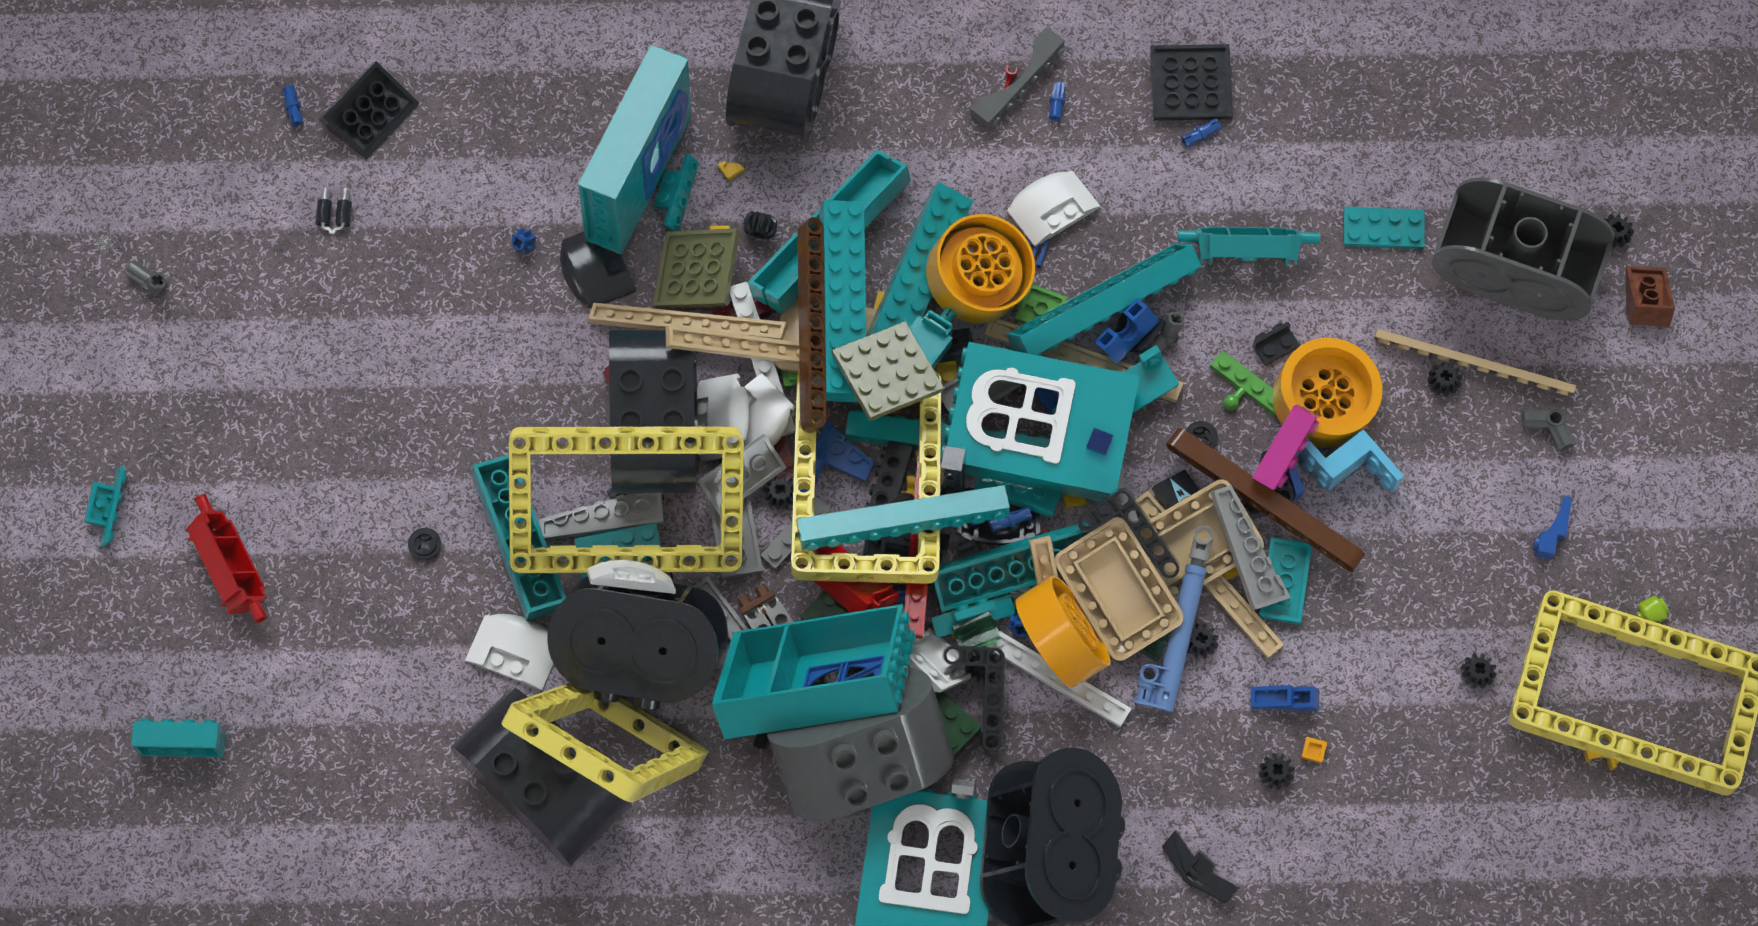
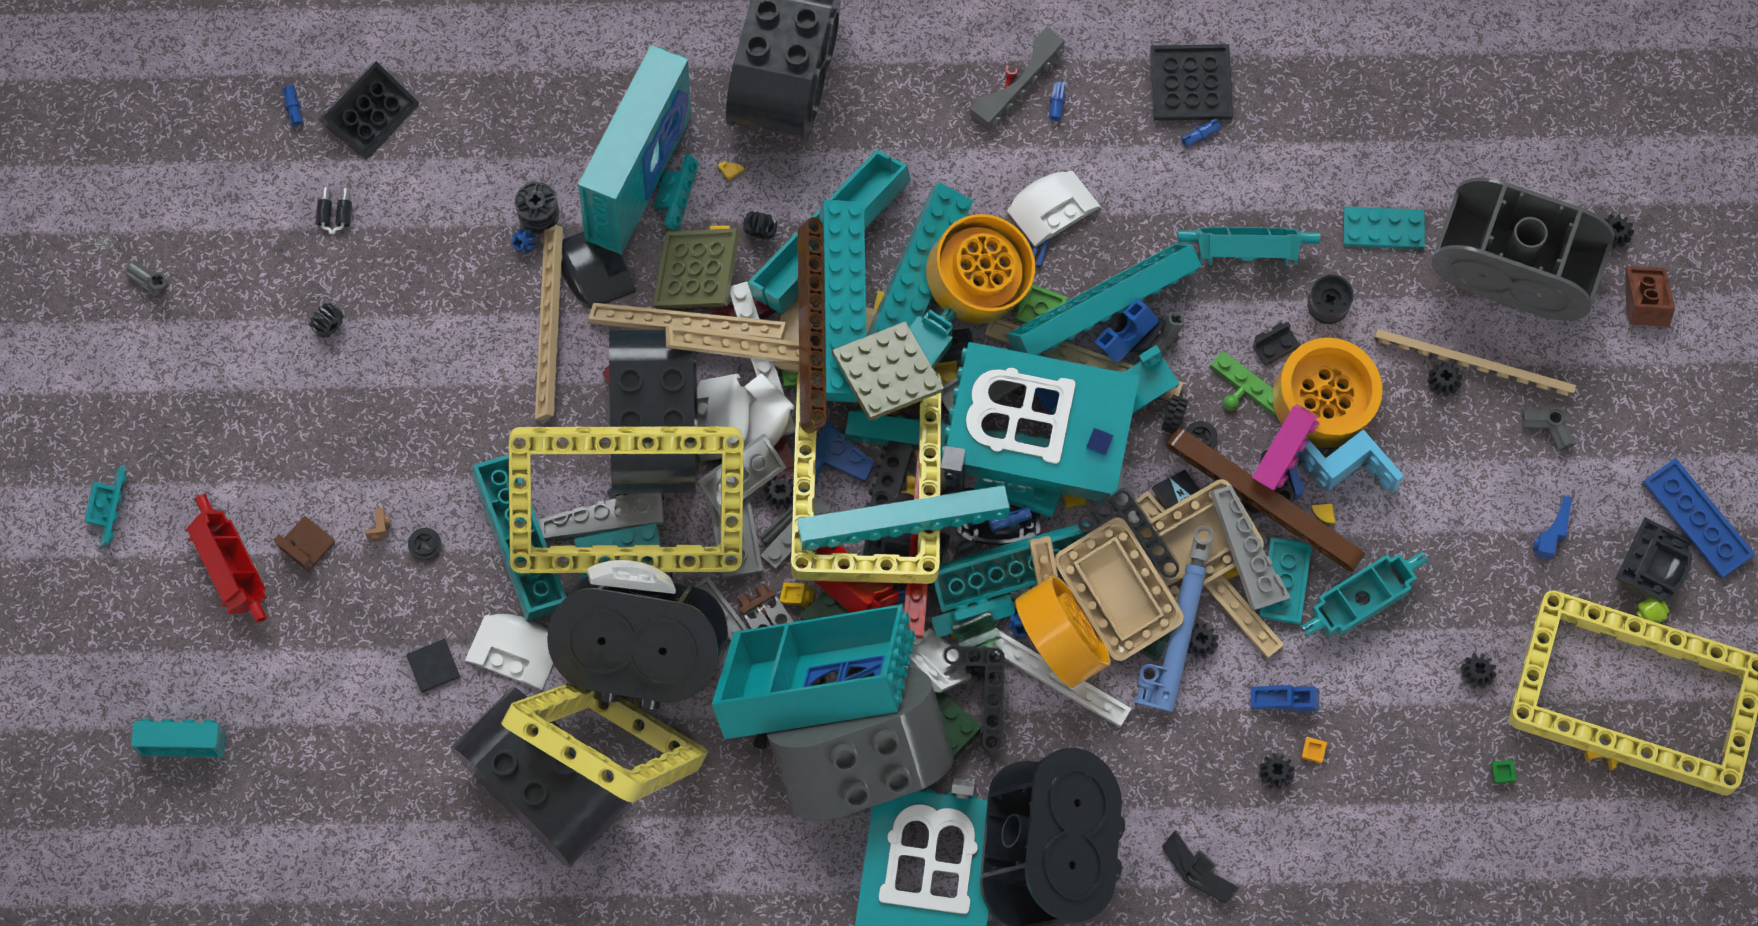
(305, 543): none -> reddish brown bracket
(326, 320): none -> black gear
(382, 523): none -> medium nougat bracket
(433, 665): none -> black tile
(538, 216): none -> black wheel
(549, 323): none -> tan plate
(778, 526): none -> dark grey axle
(797, 594): none -> yellow bracket
(1174, 414): none -> black tyre
(1324, 513): none -> yellow tile
(1333, 289): none -> black wheel
(1340, 612): none -> teal brick
(1503, 772): none -> green plate
(1656, 561): none -> black slope
(1698, 518): none -> blue plate

